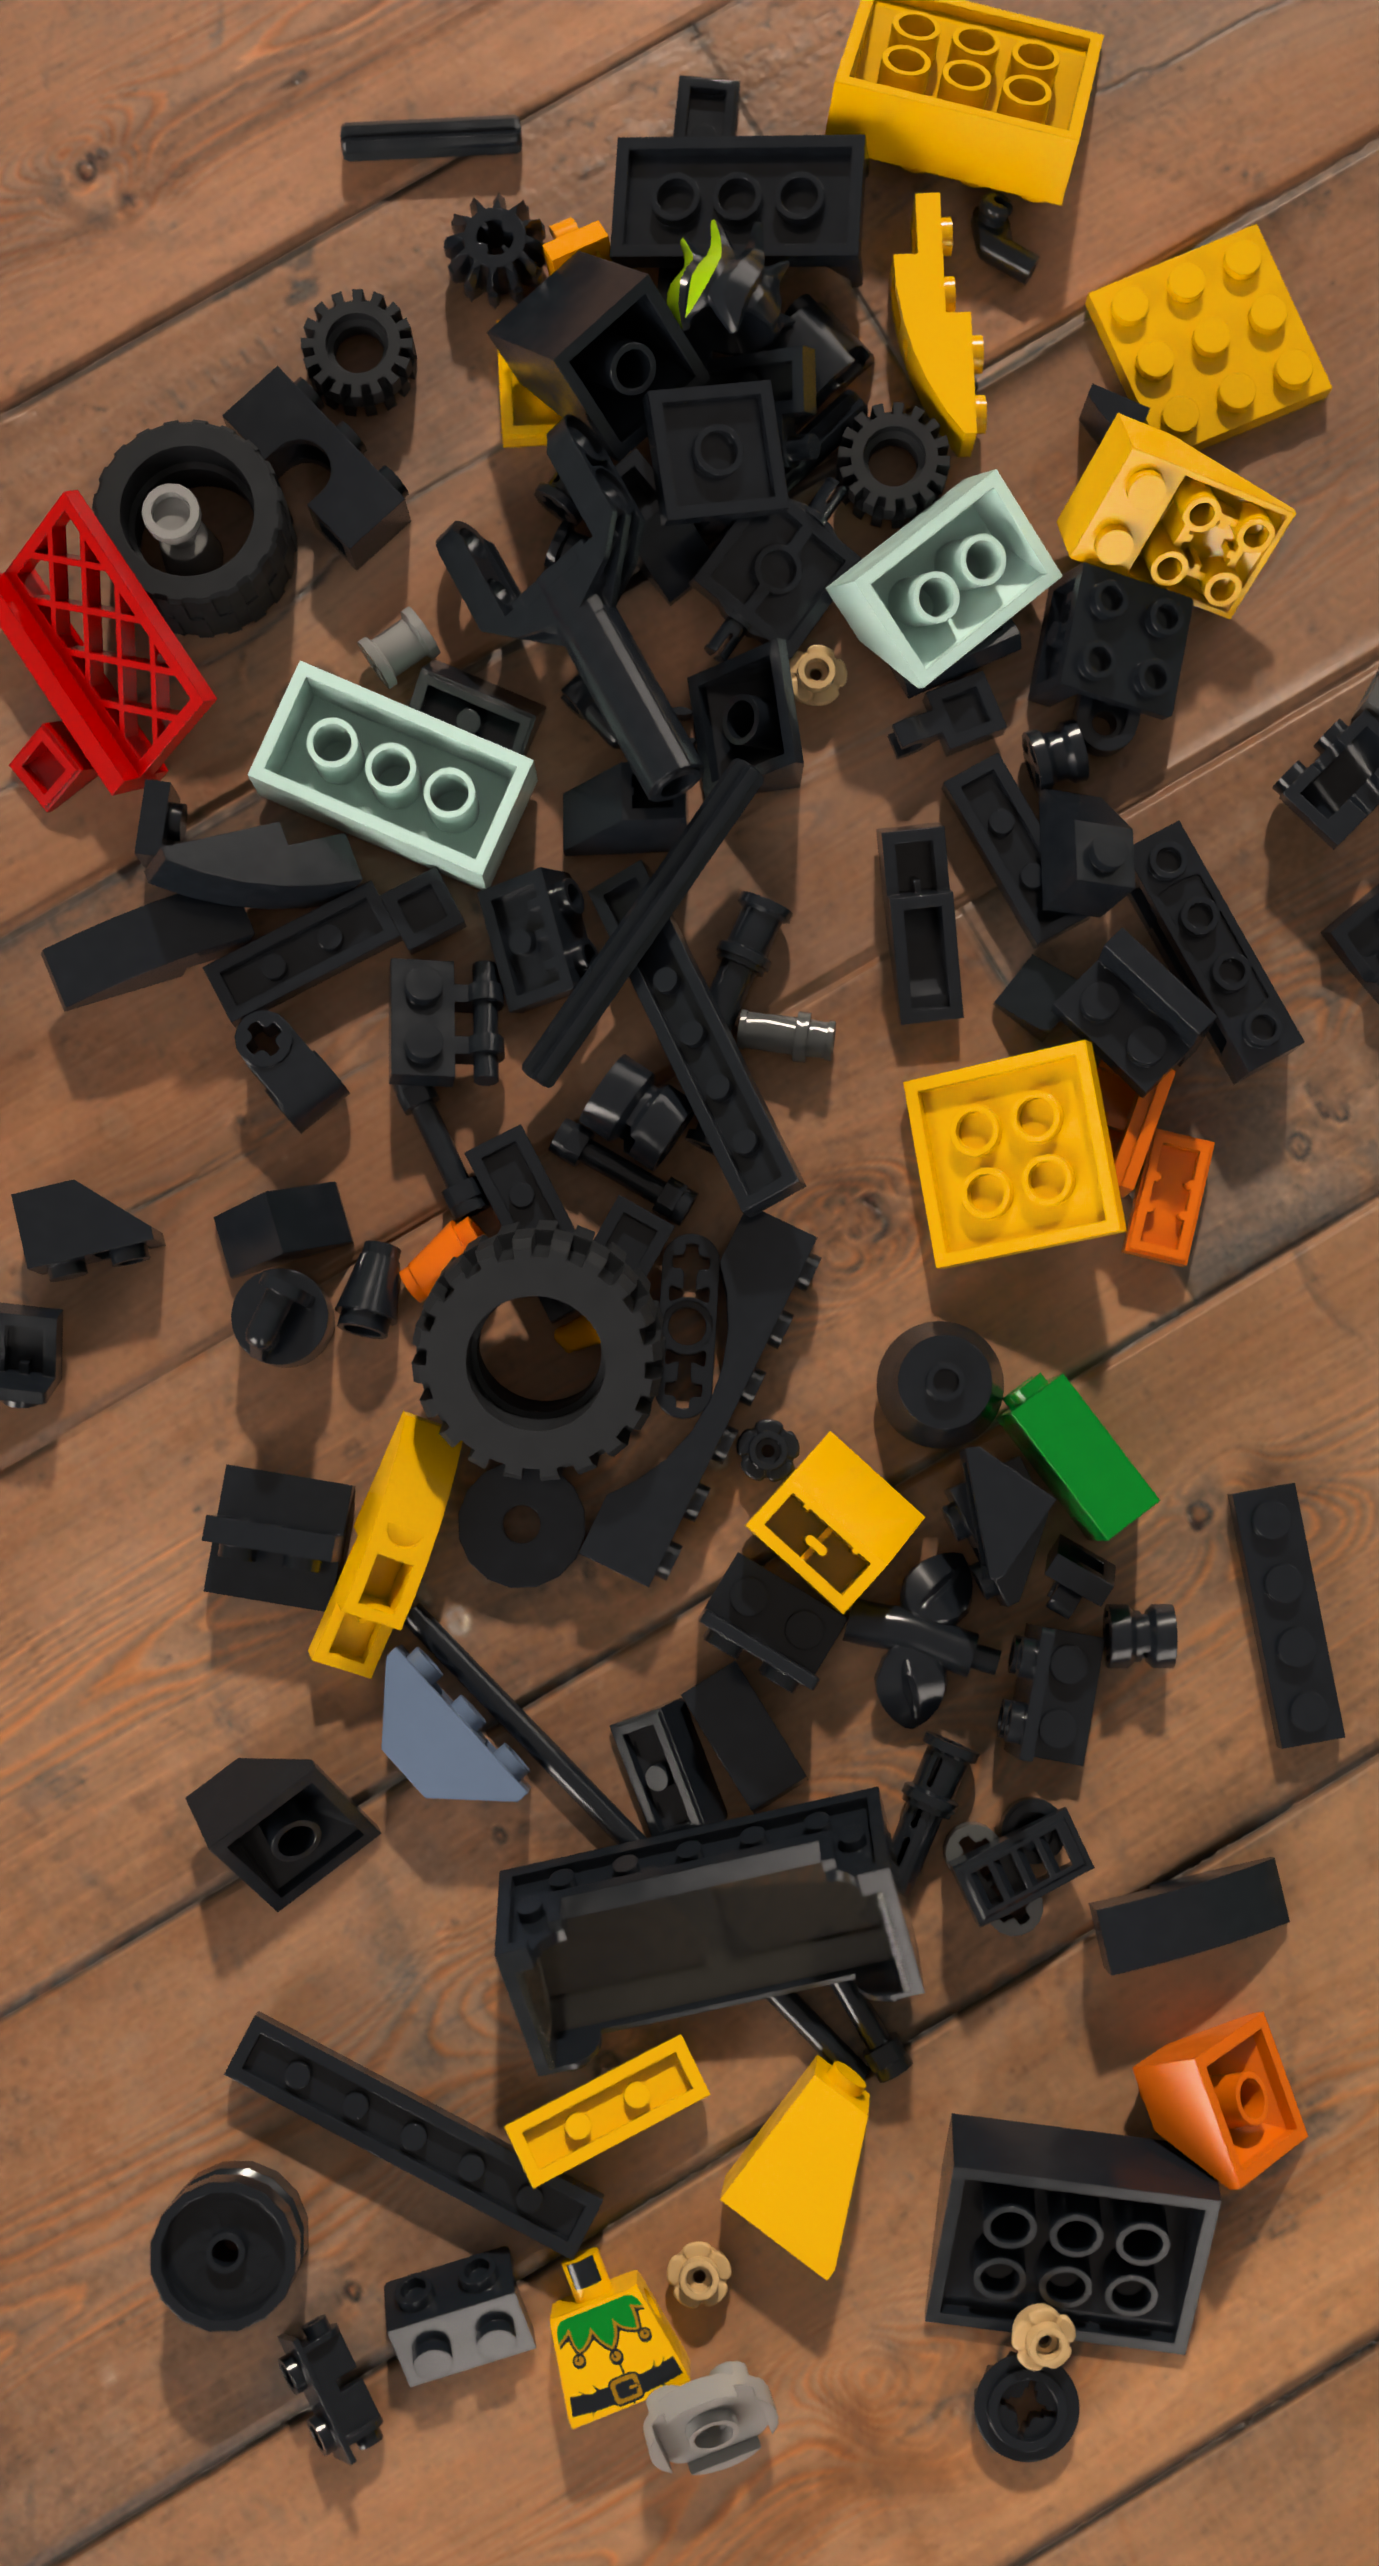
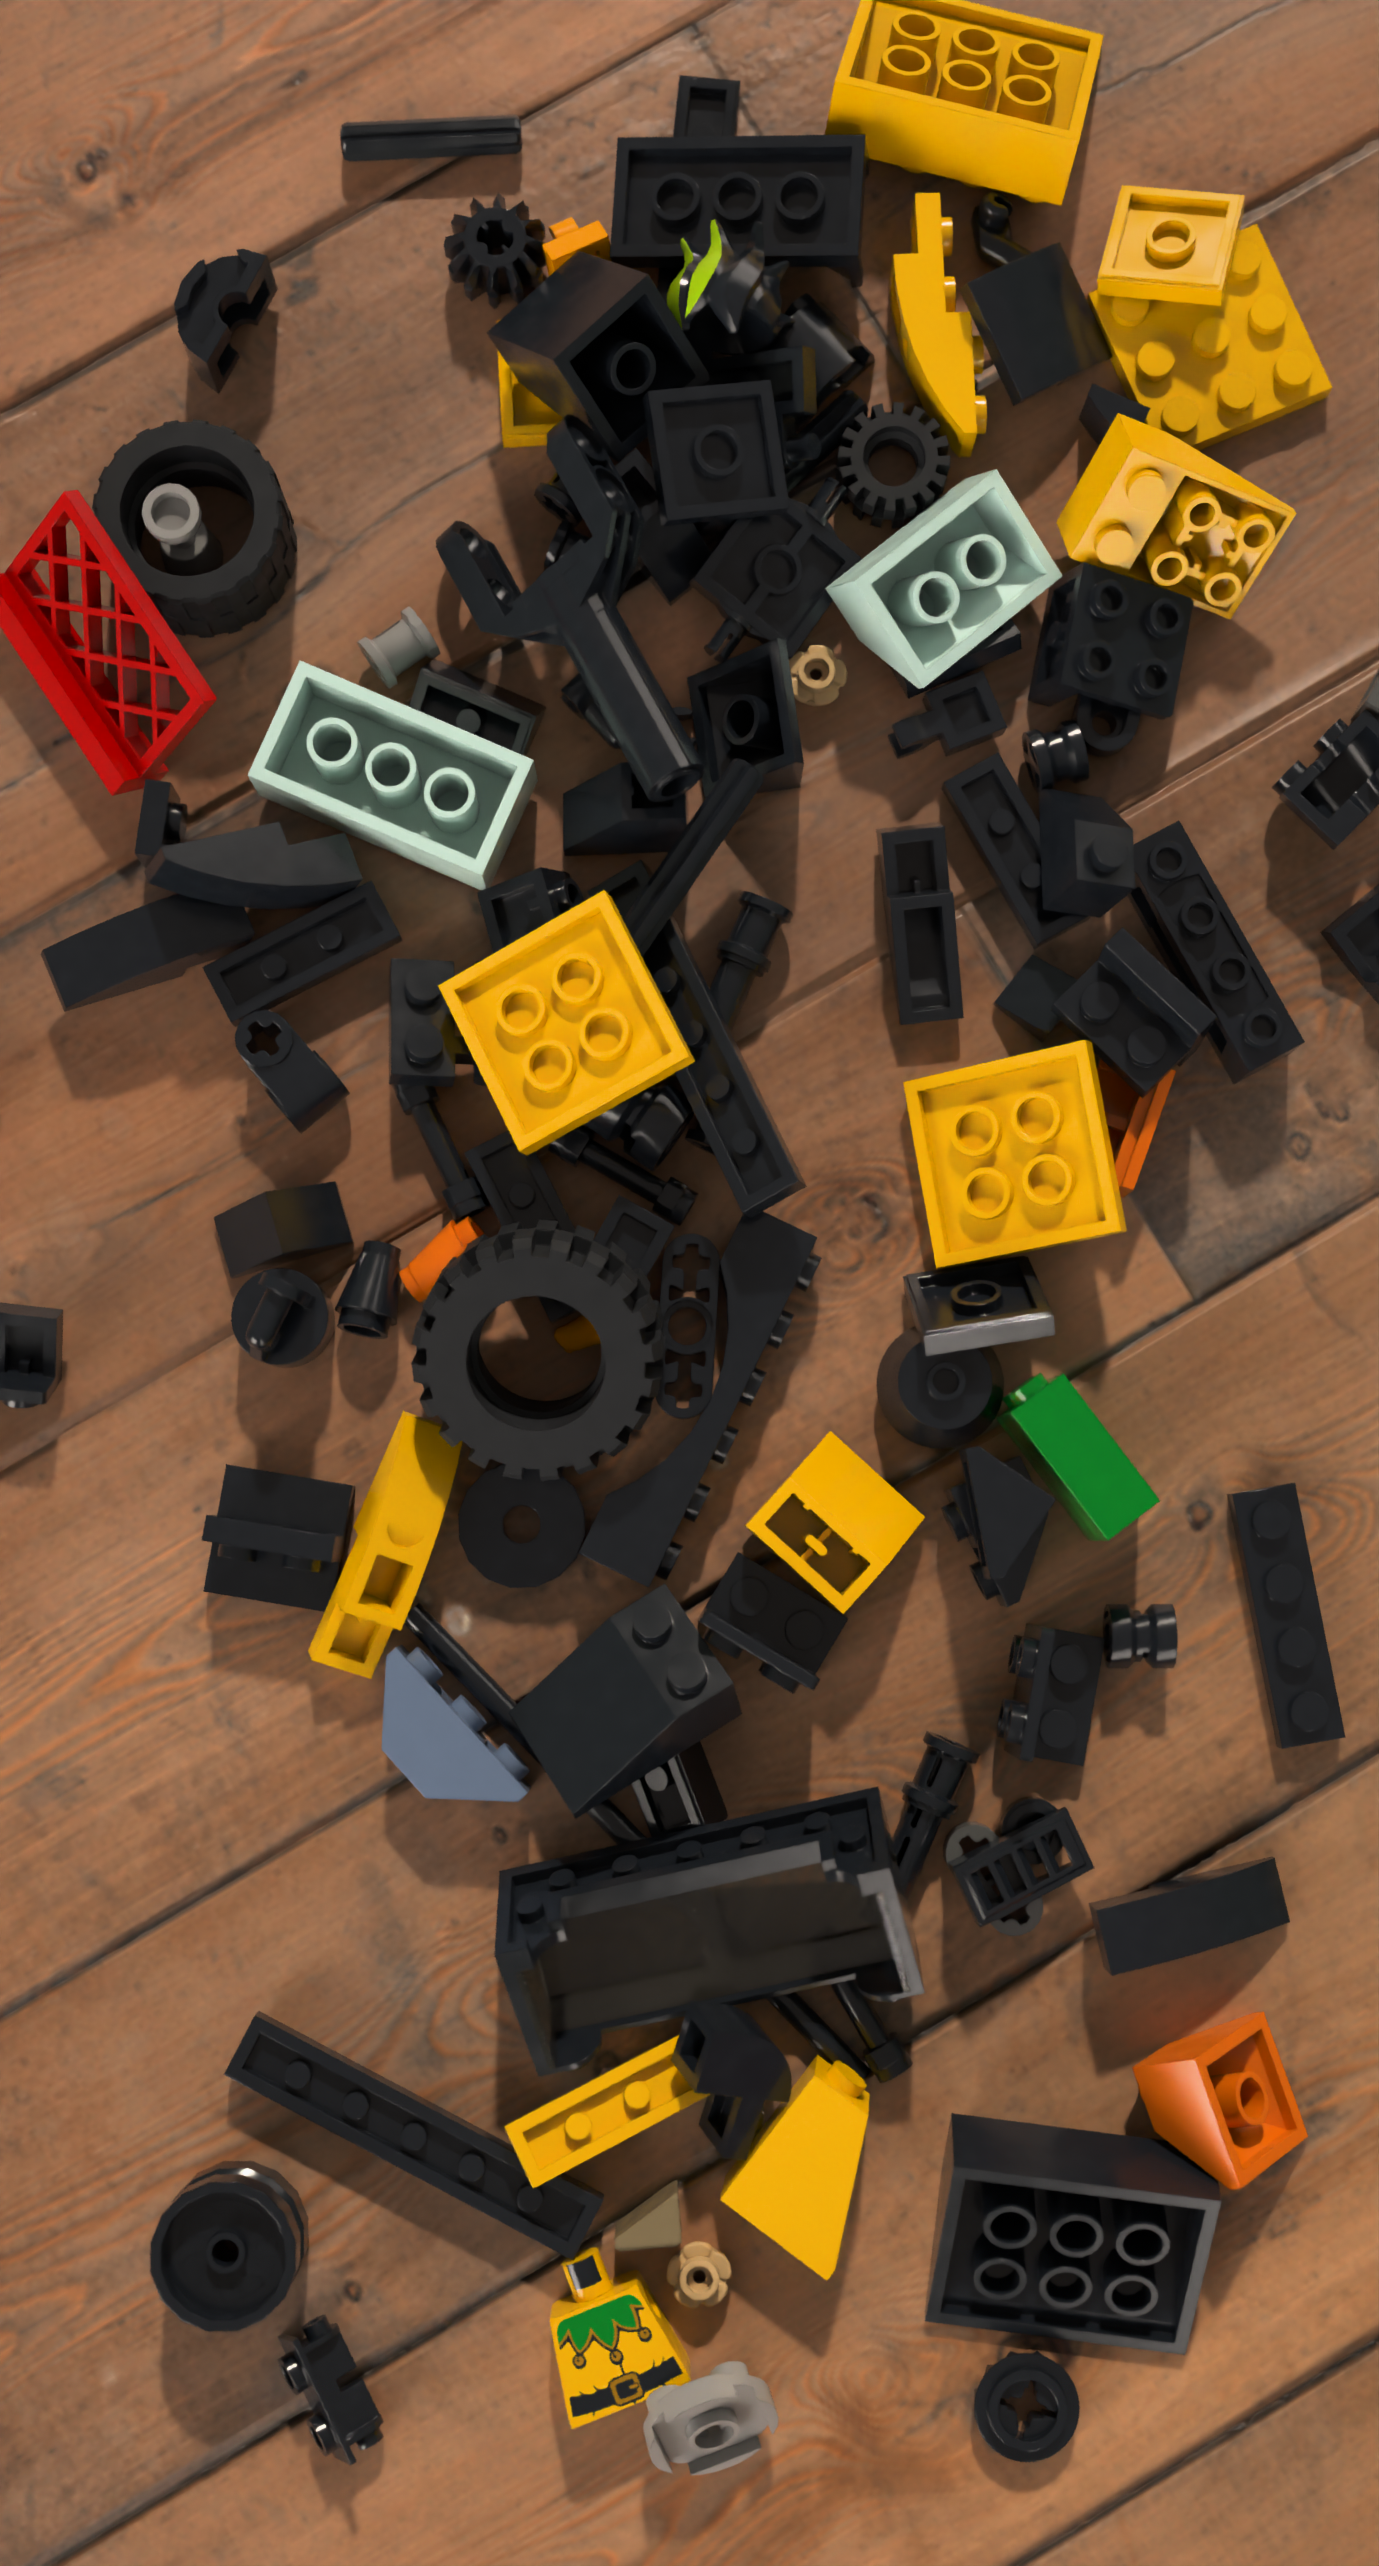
(52, 765): red slope -> none
(74, 1226): black slope -> none
(216, 302): none -> black cylinder
(279, 1824): black slope -> none
(352, 319): black tyre -> none
(359, 504): black arch -> none
(423, 911): black plate -> none
(457, 2316): black bracket -> none
(565, 1023): none -> yellow plate
(626, 1702): none -> black slope
(652, 2223): none -> dark tan slope
(737, 2063): none -> black brick
(744, 1737): black slope -> none
(750, 1449): black plate -> none
(787, 1035): dark grey pin -> none
(922, 1638): black plant -> none
(978, 1305): none -> black plate
(1035, 322): none -> black slope
(1036, 2323): tan plate -> none
(1076, 1575): black tile -> none
(1168, 1198): orange plate -> none
(1171, 245): none -> yellow tile

